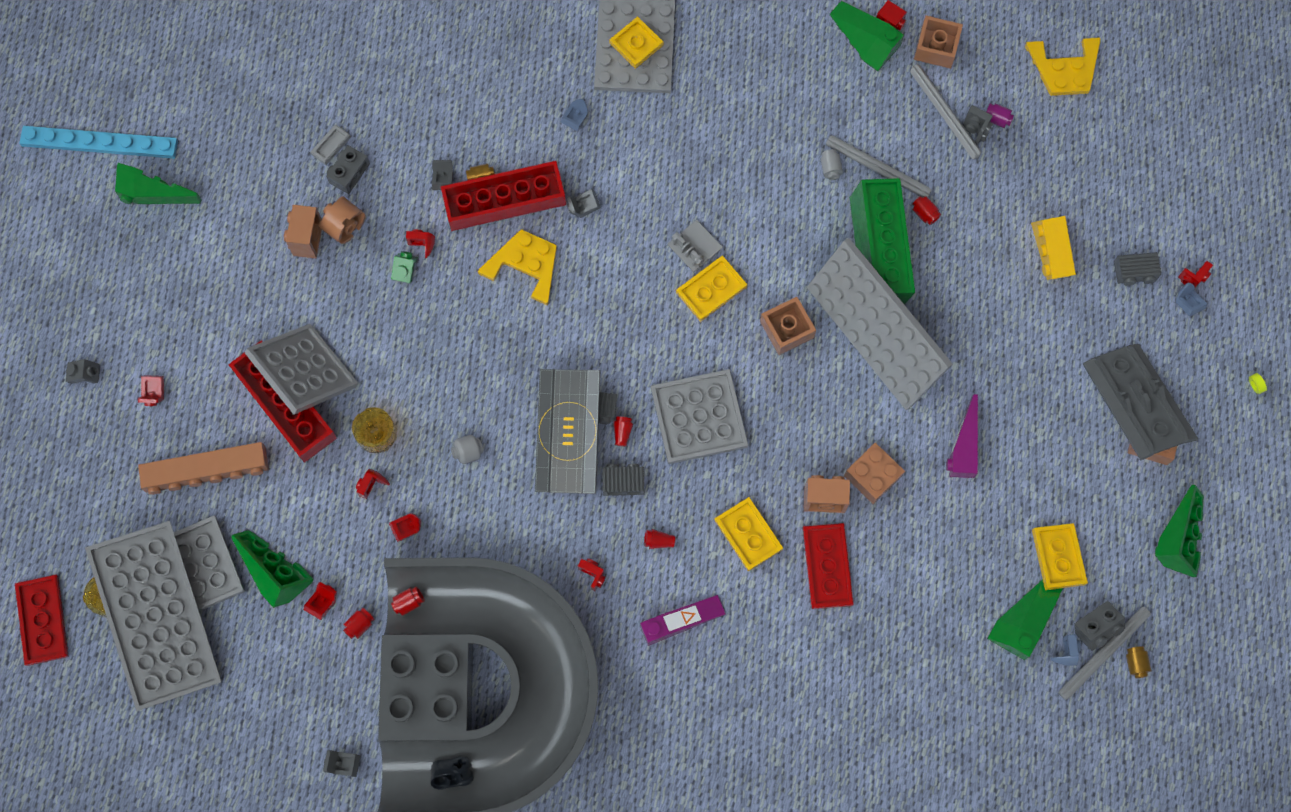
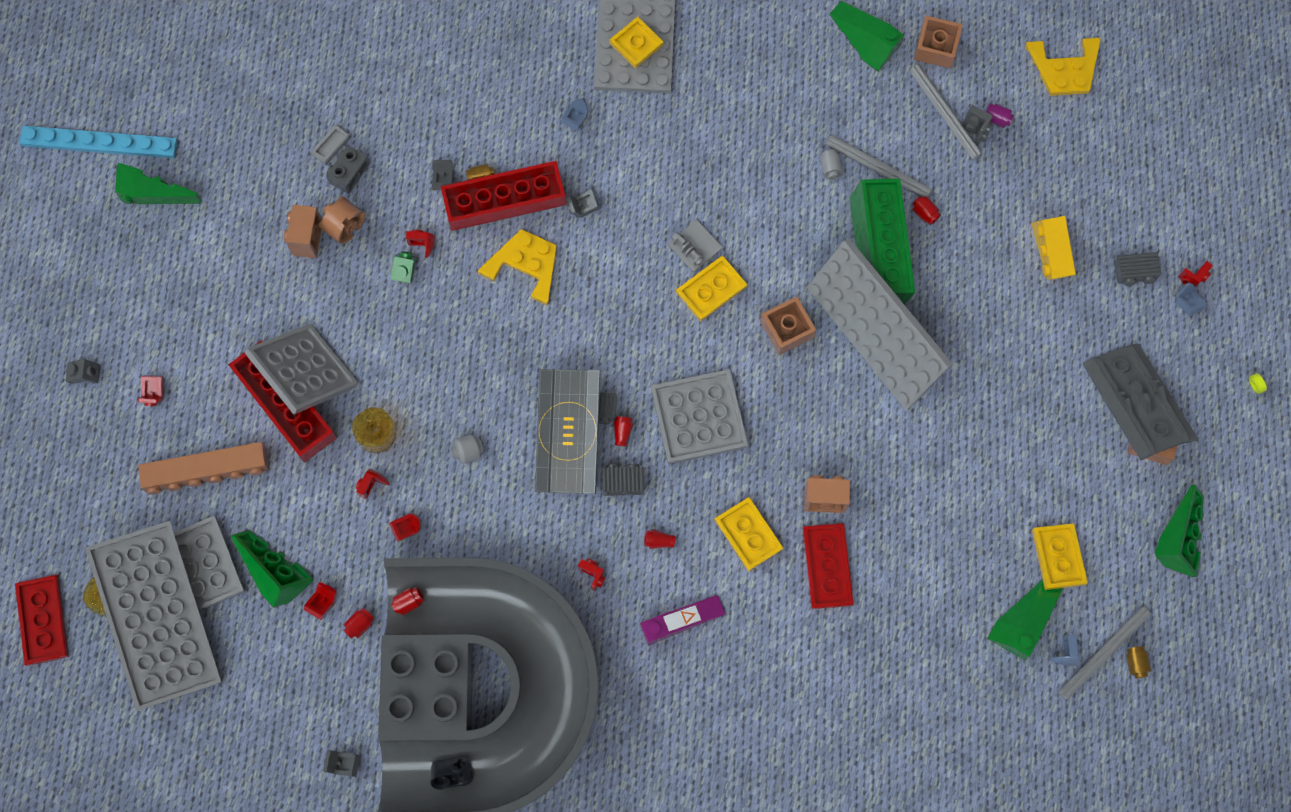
(874, 473): nougat brick -> none
(892, 15): red brick -> none
(964, 455): magenta slope -> none
(1100, 626): dark grey brick -> none

